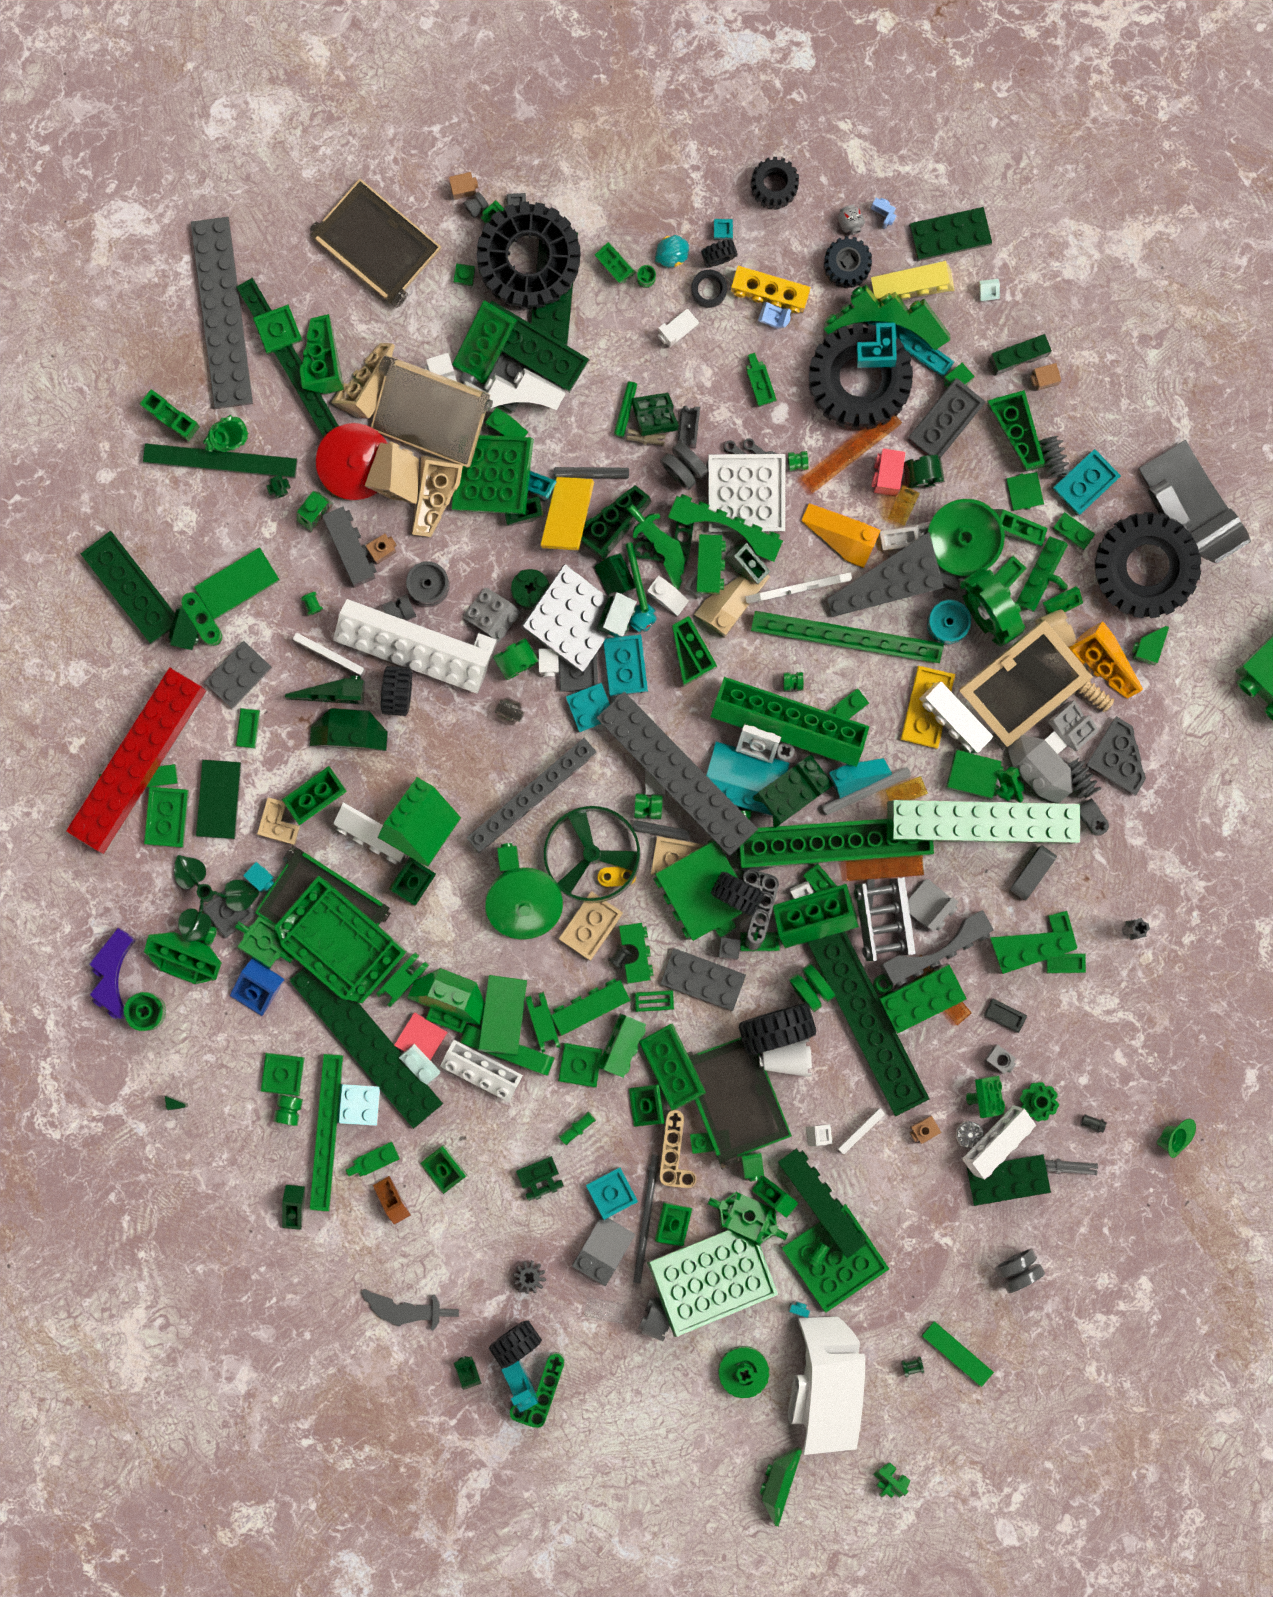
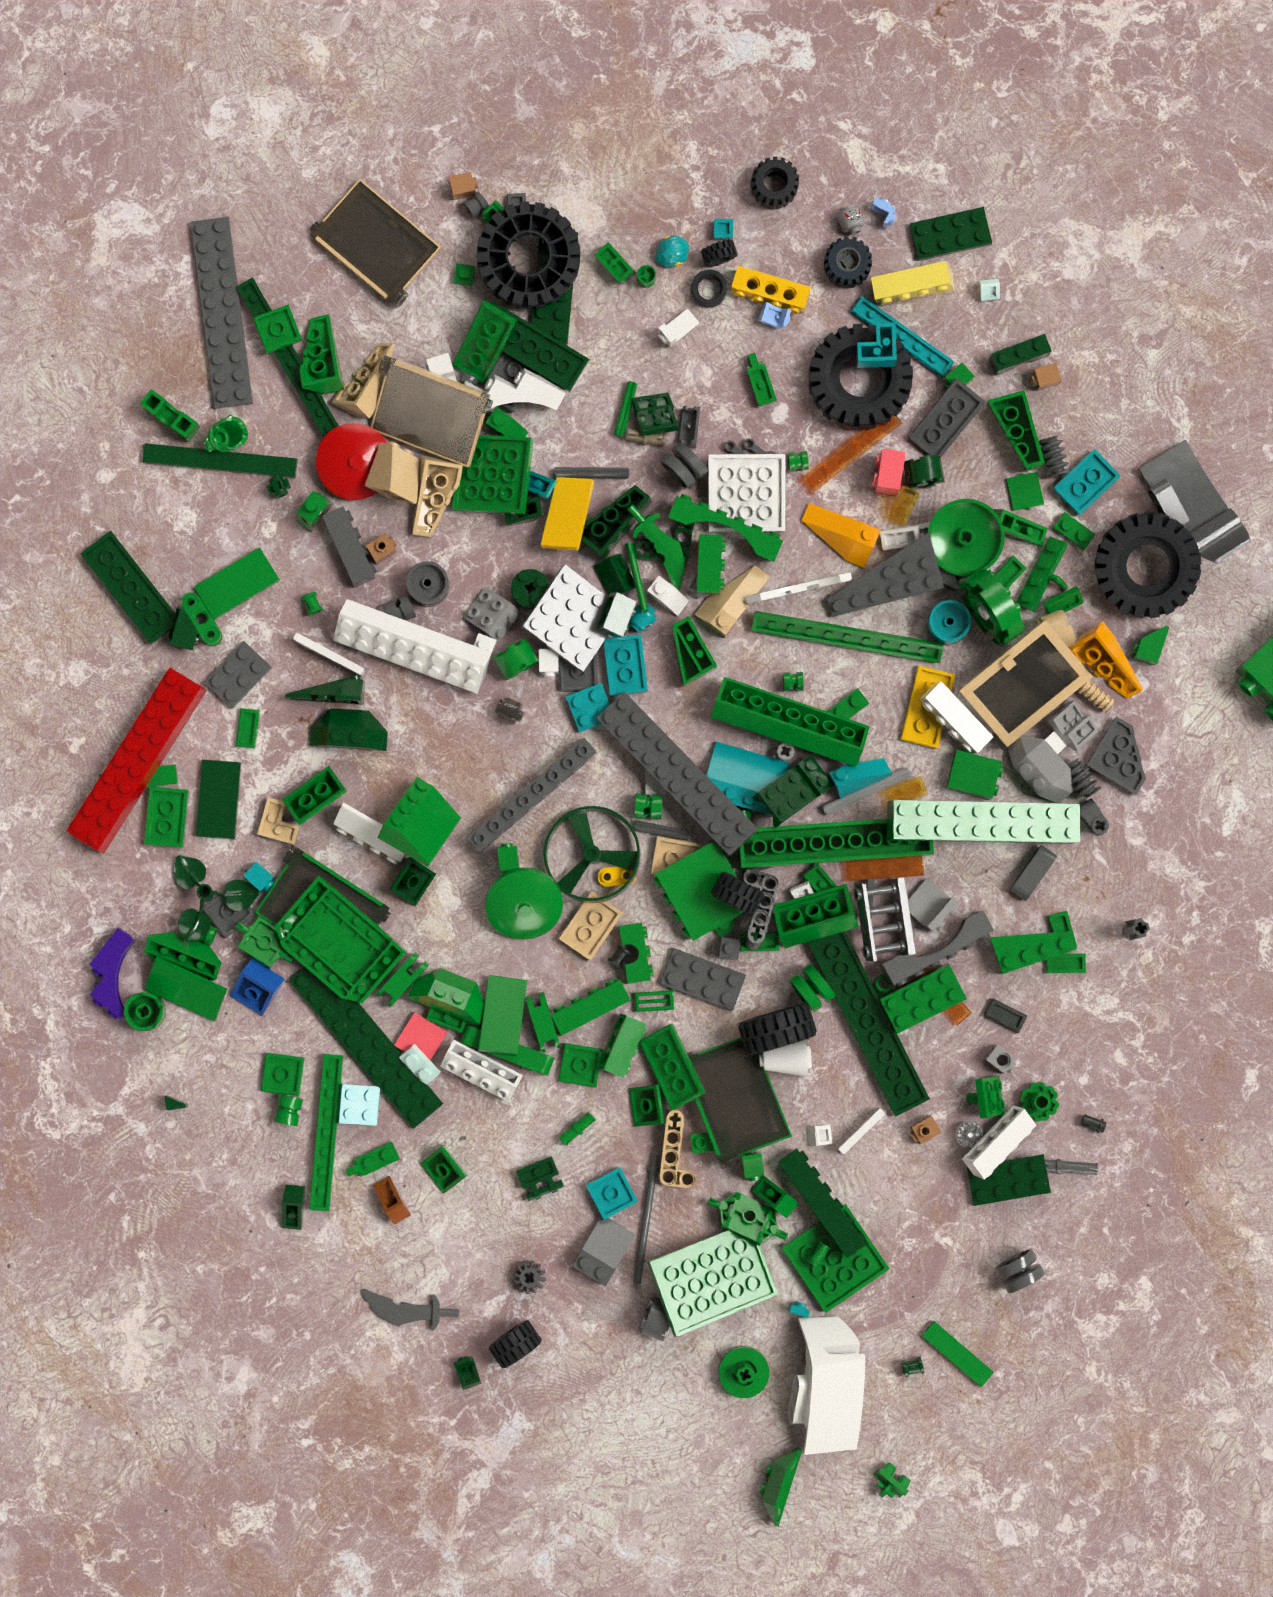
(185, 988): none -> green tile
(396, 691): black tyre -> none
(520, 1385): teal arch -> none
(543, 1388): green beam -> none
(673, 1224): green slope -> none
(747, 563): dark green slope -> none
(758, 743): white plate -> none
(891, 309): green arch -> none
(1010, 787): green hips -> none
(1178, 1137): green piece -> none

